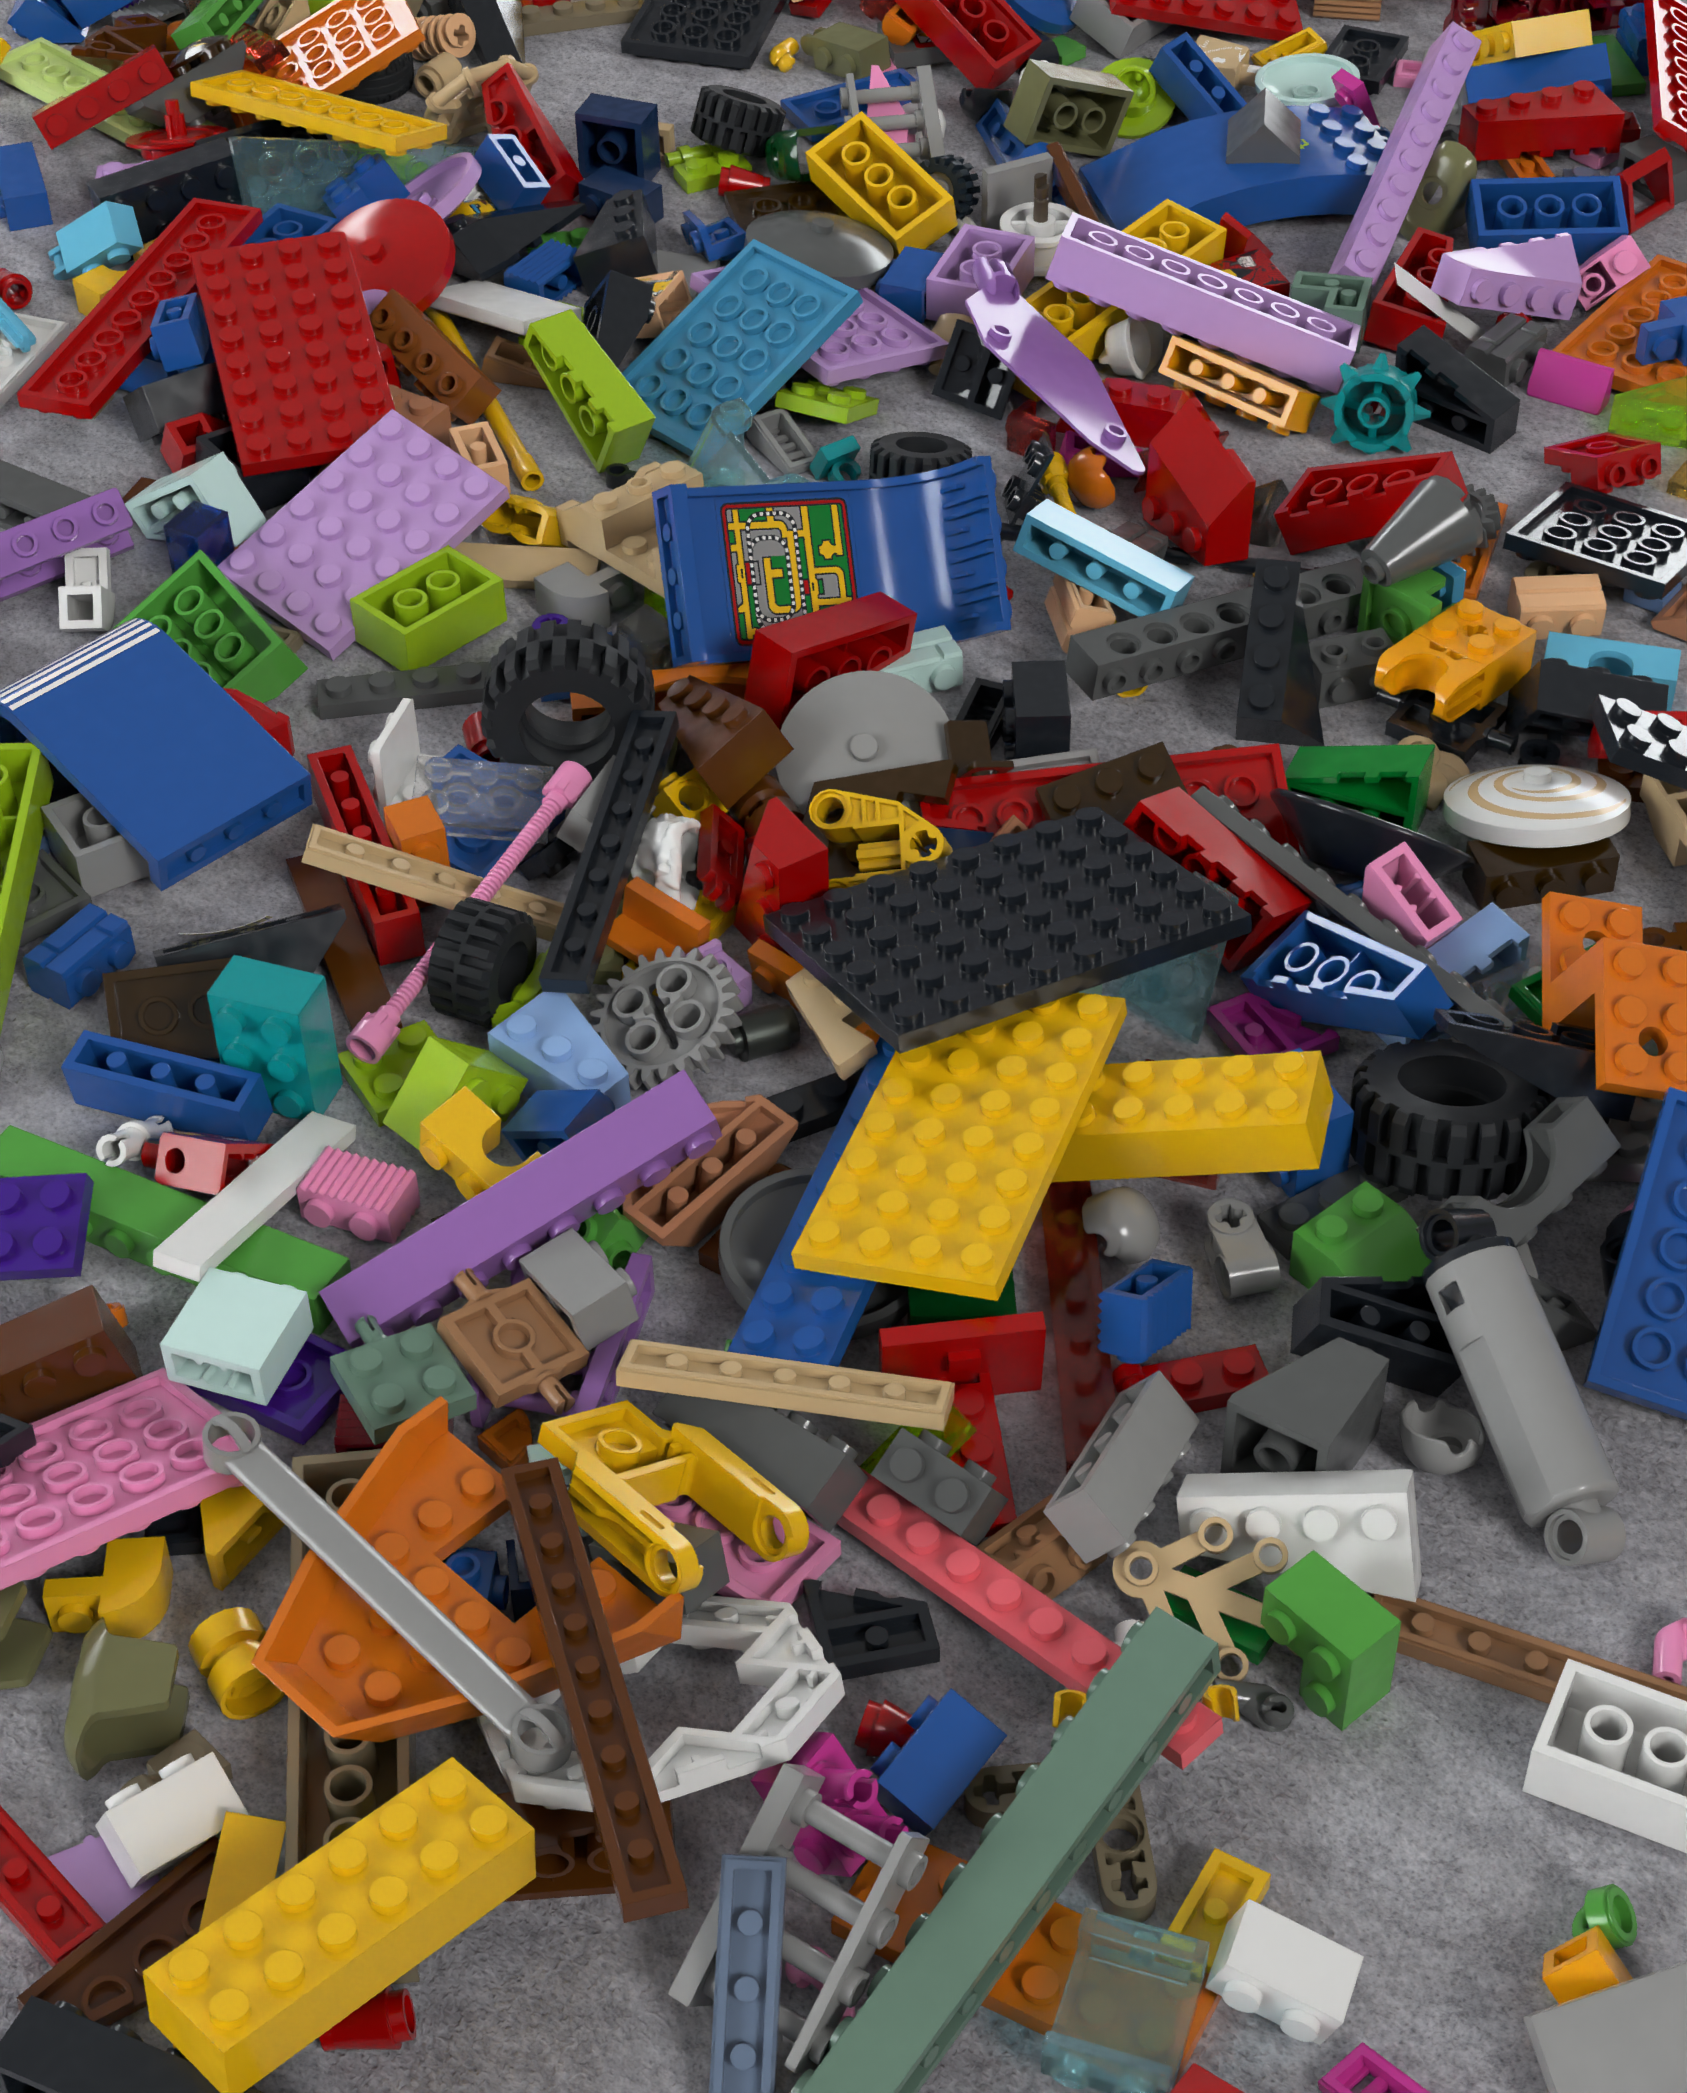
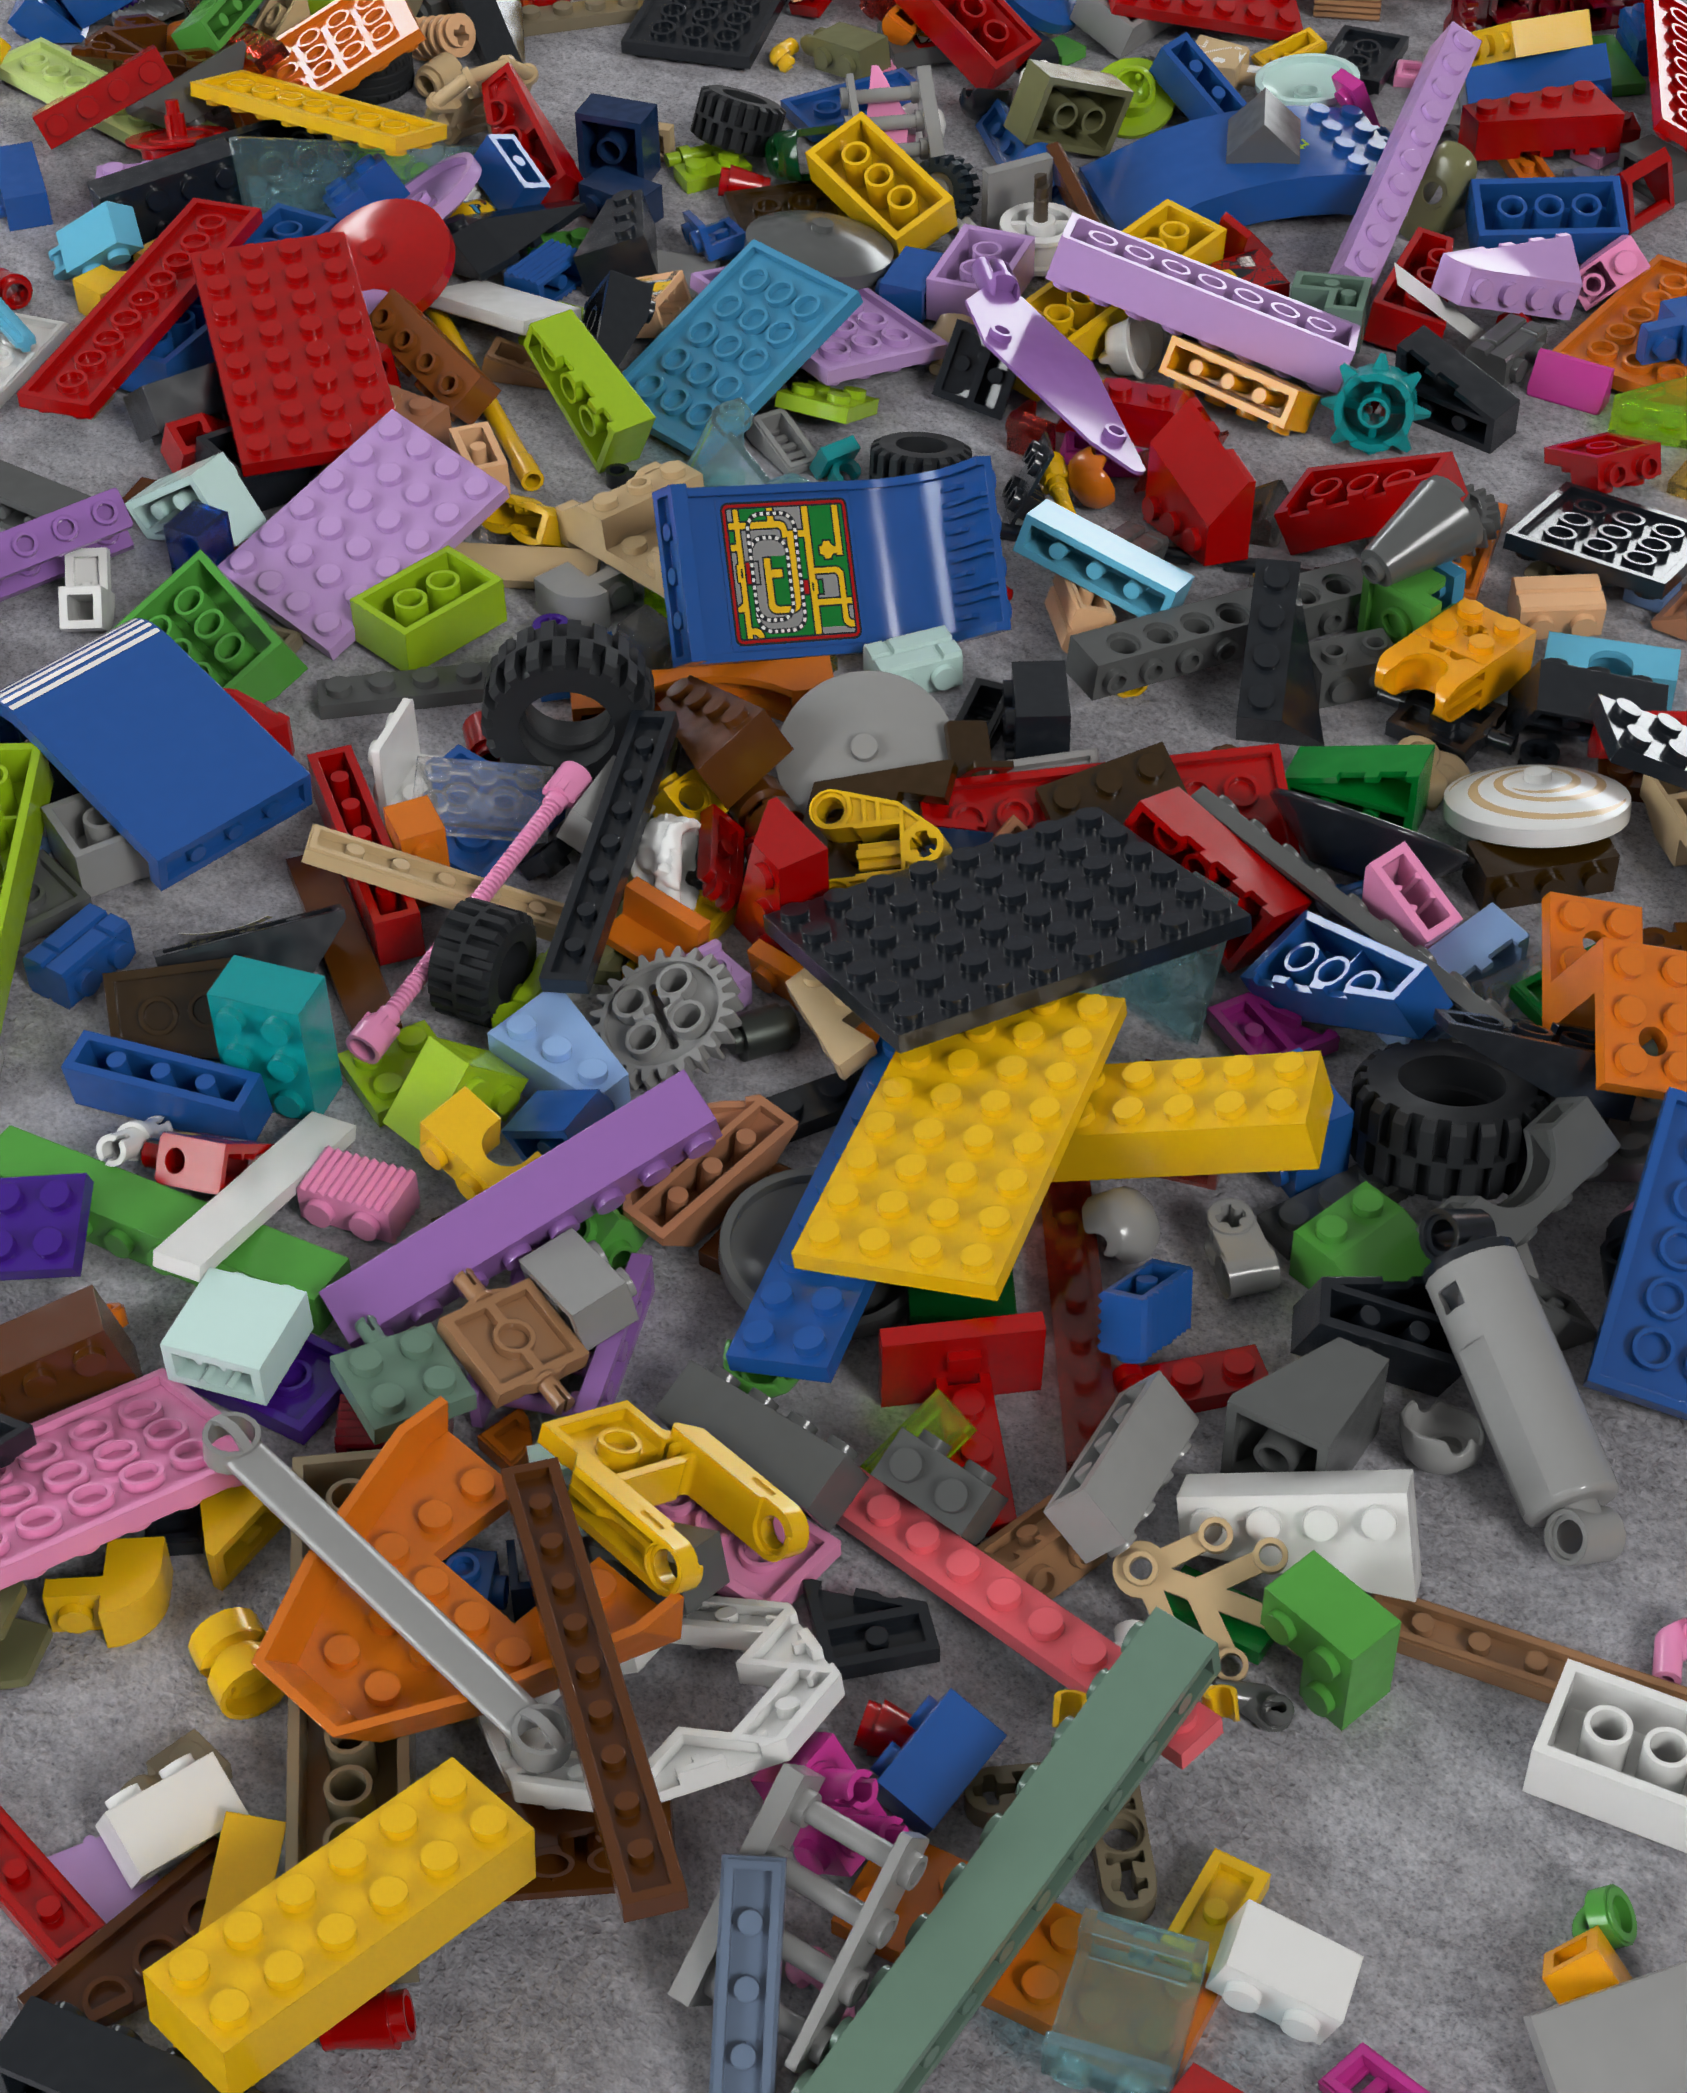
(122, 1701): olive piece -> none
(179, 333): blue brick -> none
(197, 53): dark brown dish -> none
(786, 1384): tan tile -> none
(814, 647): red wedge -> none

